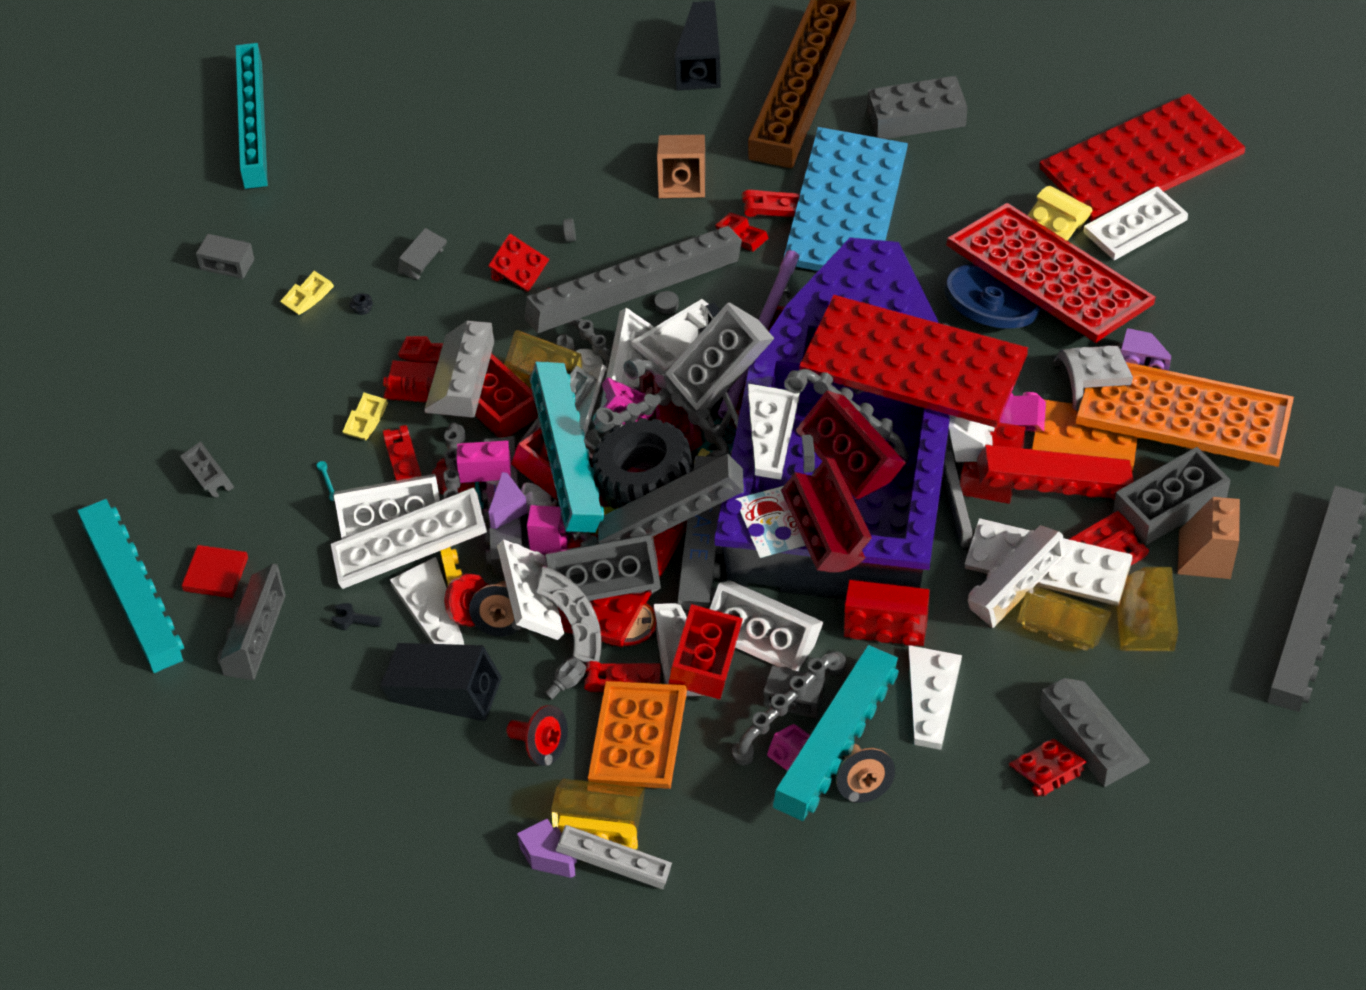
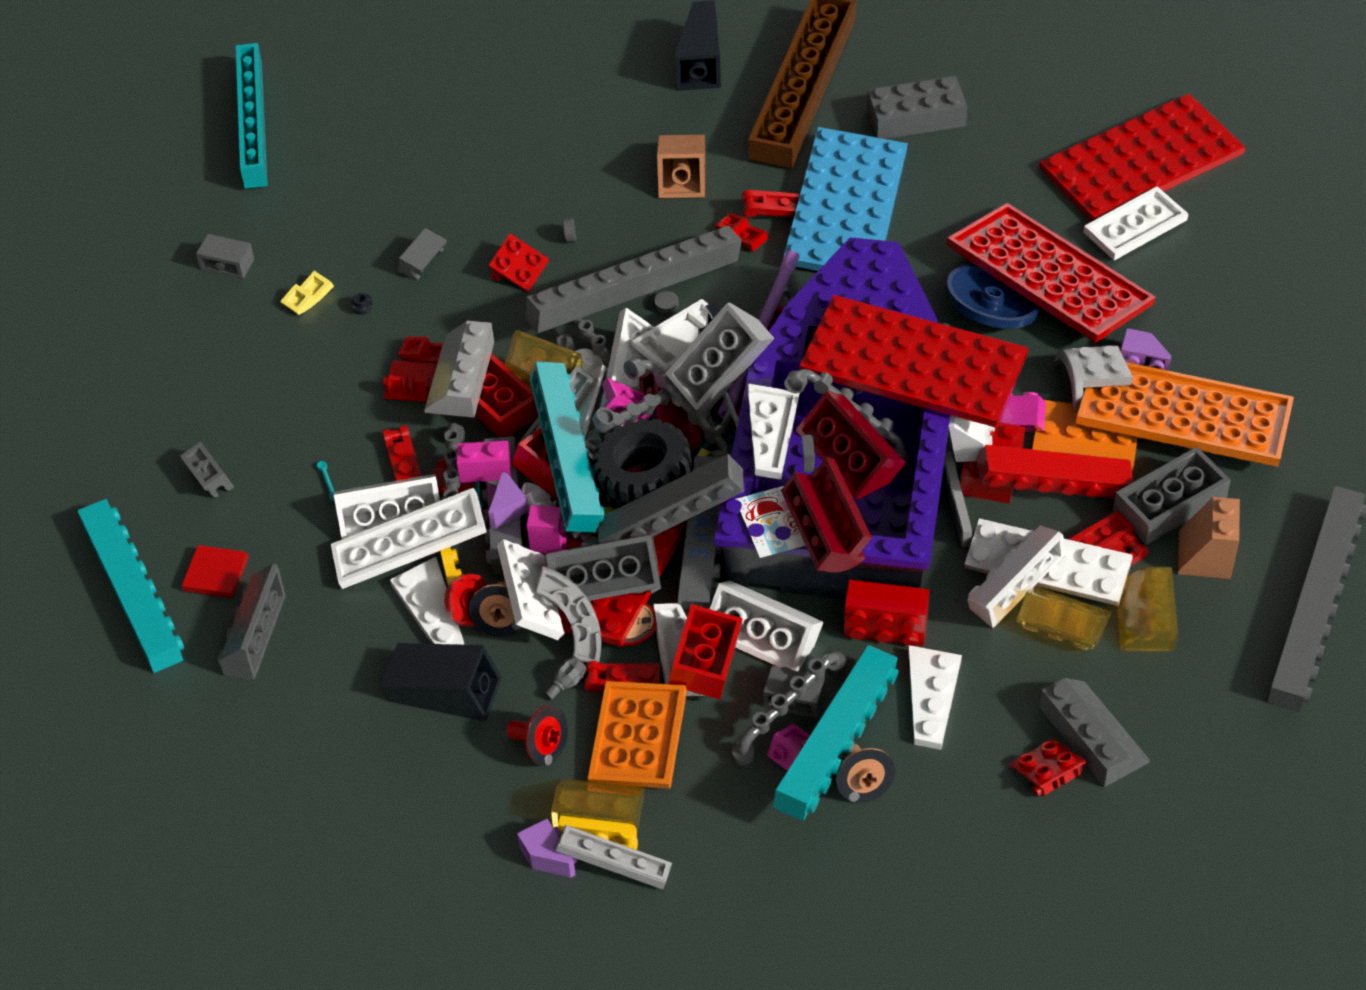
(351, 617): black bar -> none
(366, 417): light yellow slope -> none
(1059, 212): light yellow brick -> none

